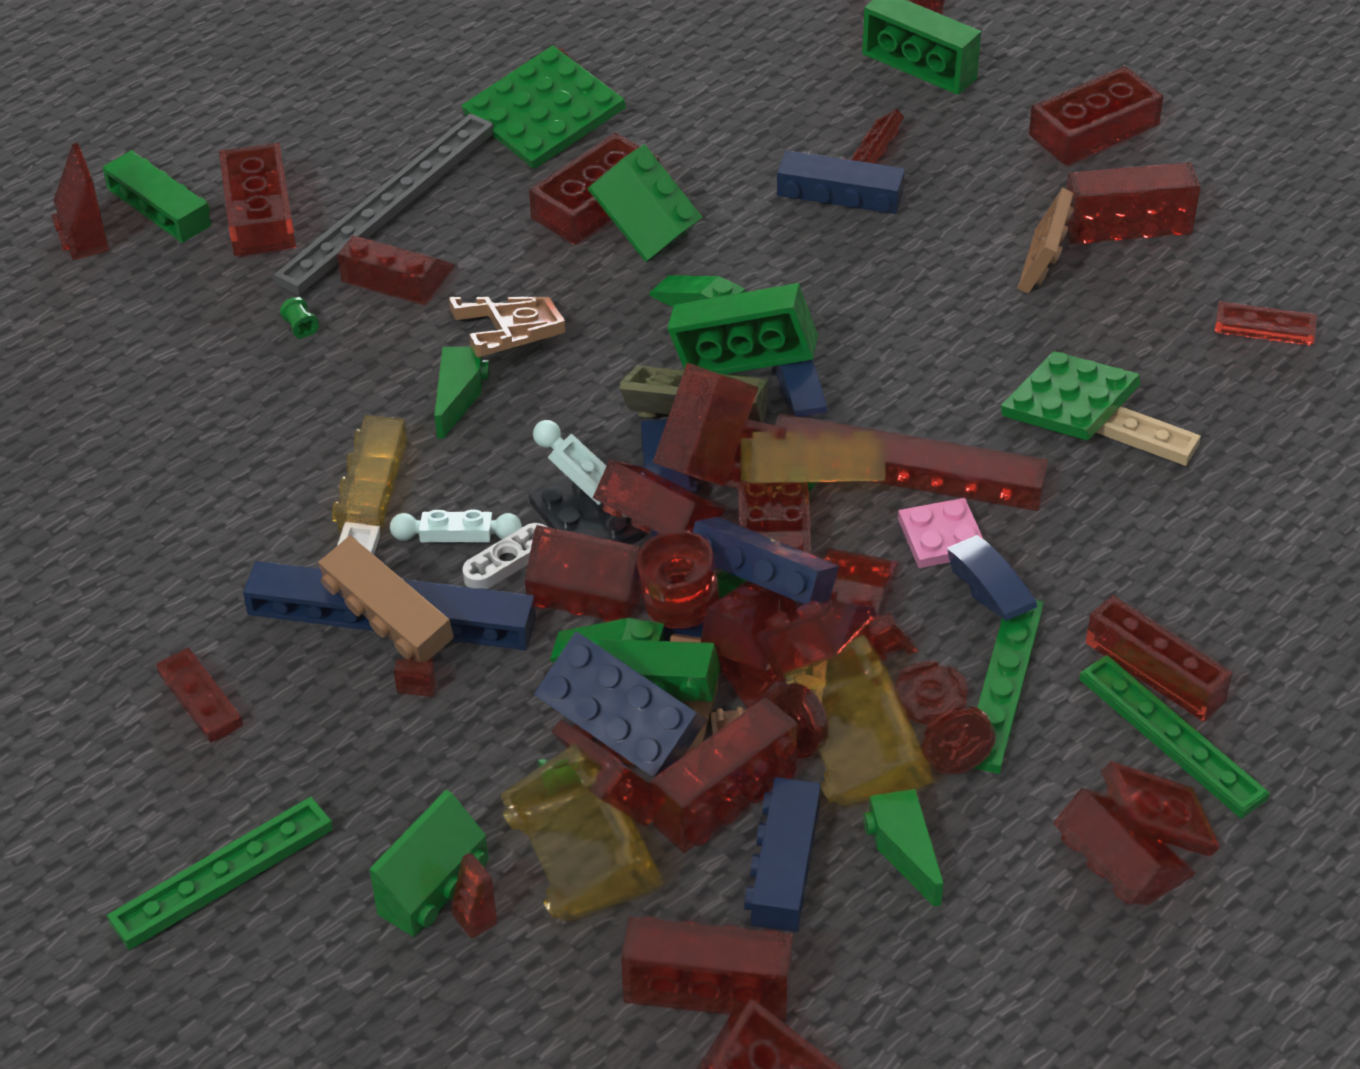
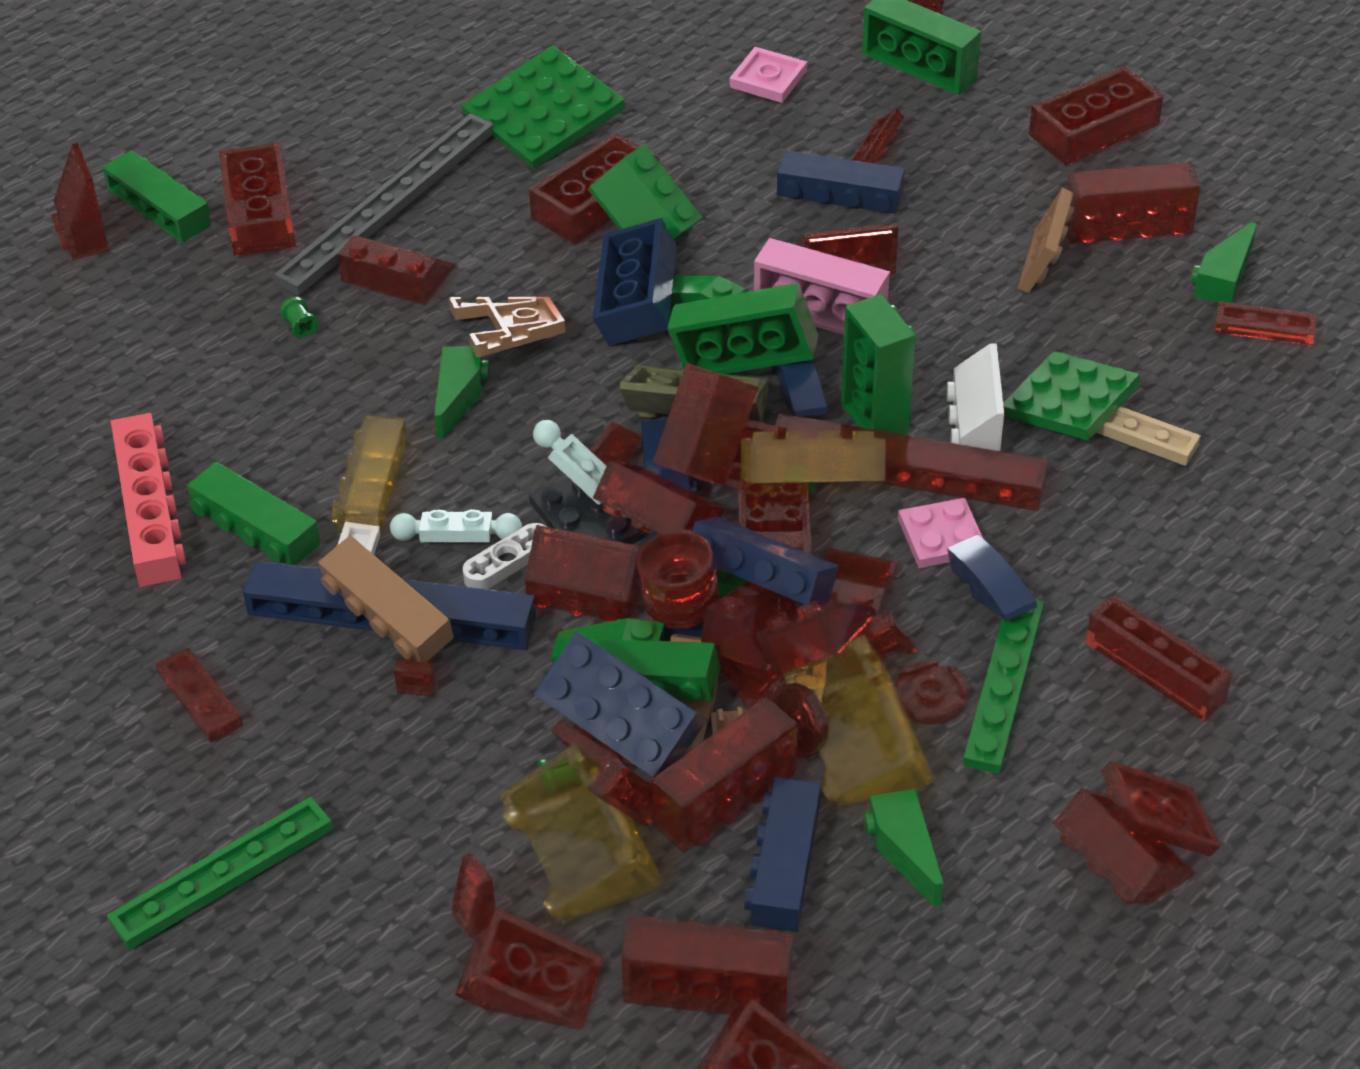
(146, 499): none -> coral brick
(253, 515): none -> green brick
(425, 863): green slope -> none
(528, 972): none -> clear red slope
(615, 444): none -> clear red plate
(635, 282): none -> dark blue brick
(768, 74): none -> bright pink plate
(825, 280): none -> bright pink brick
(865, 245): none -> clear red slope
(877, 366): none -> green brick
(958, 740): clear red tile -> none
(977, 401): none -> white slope
(1174, 736): green tile -> none
(1224, 266): none -> green slope

